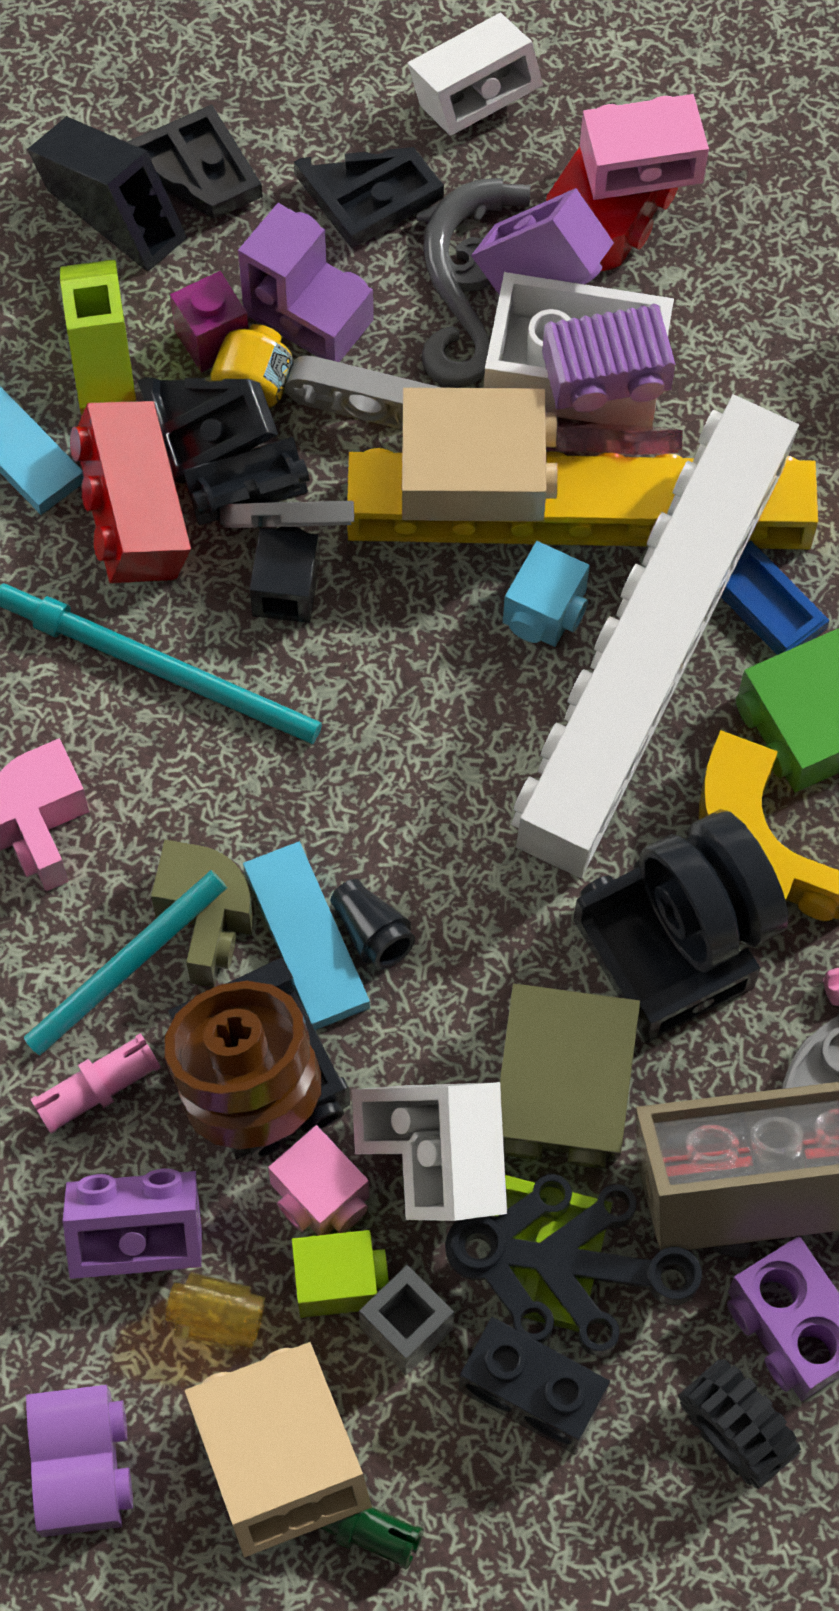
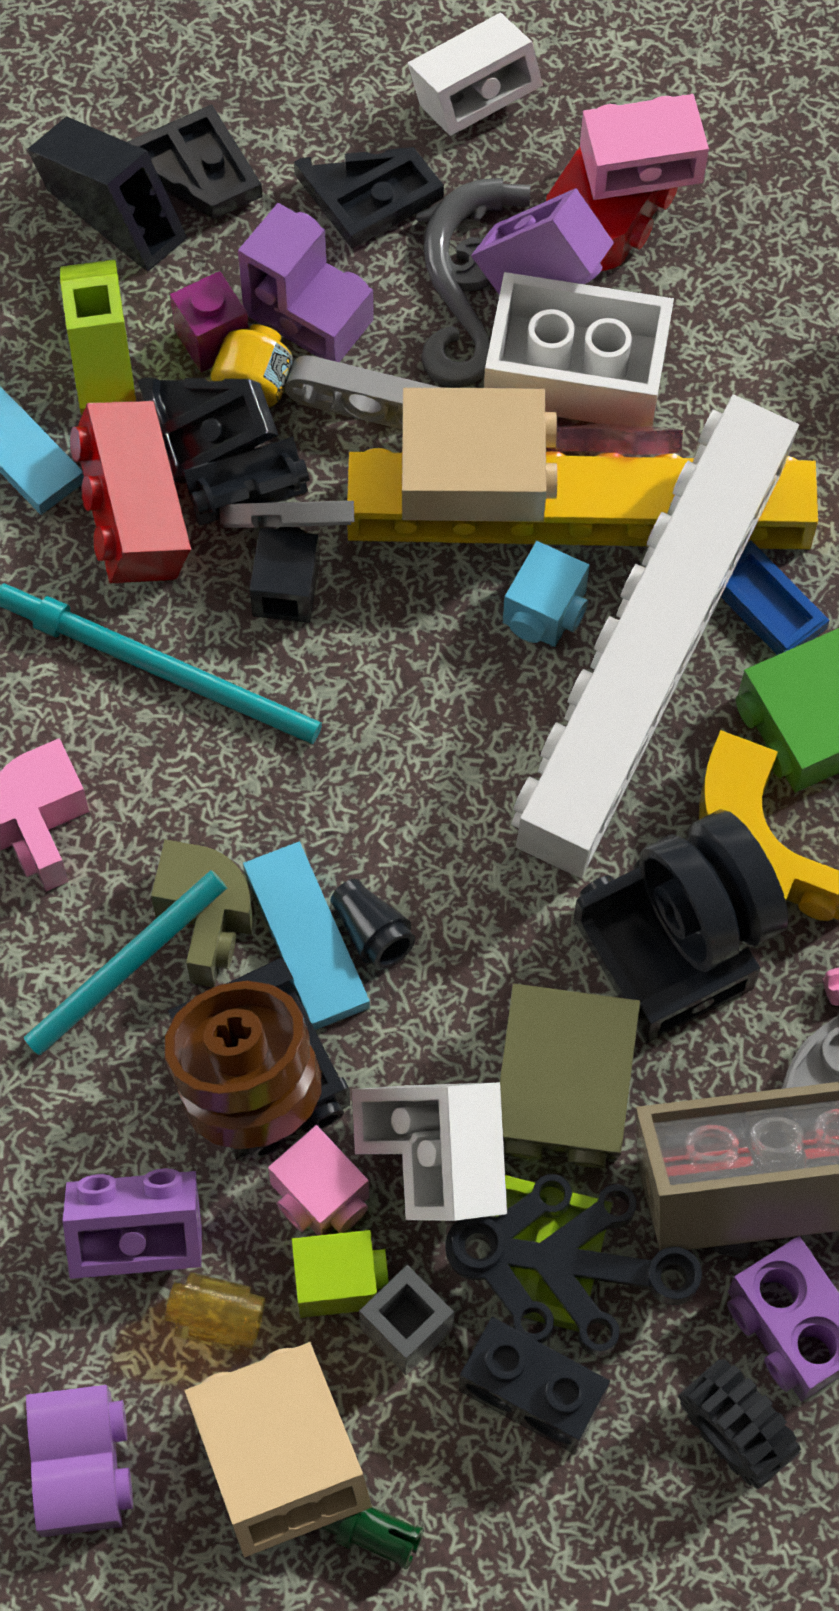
(95, 1083): bright pink pin -> none
(608, 358): medium lavender brick -> none

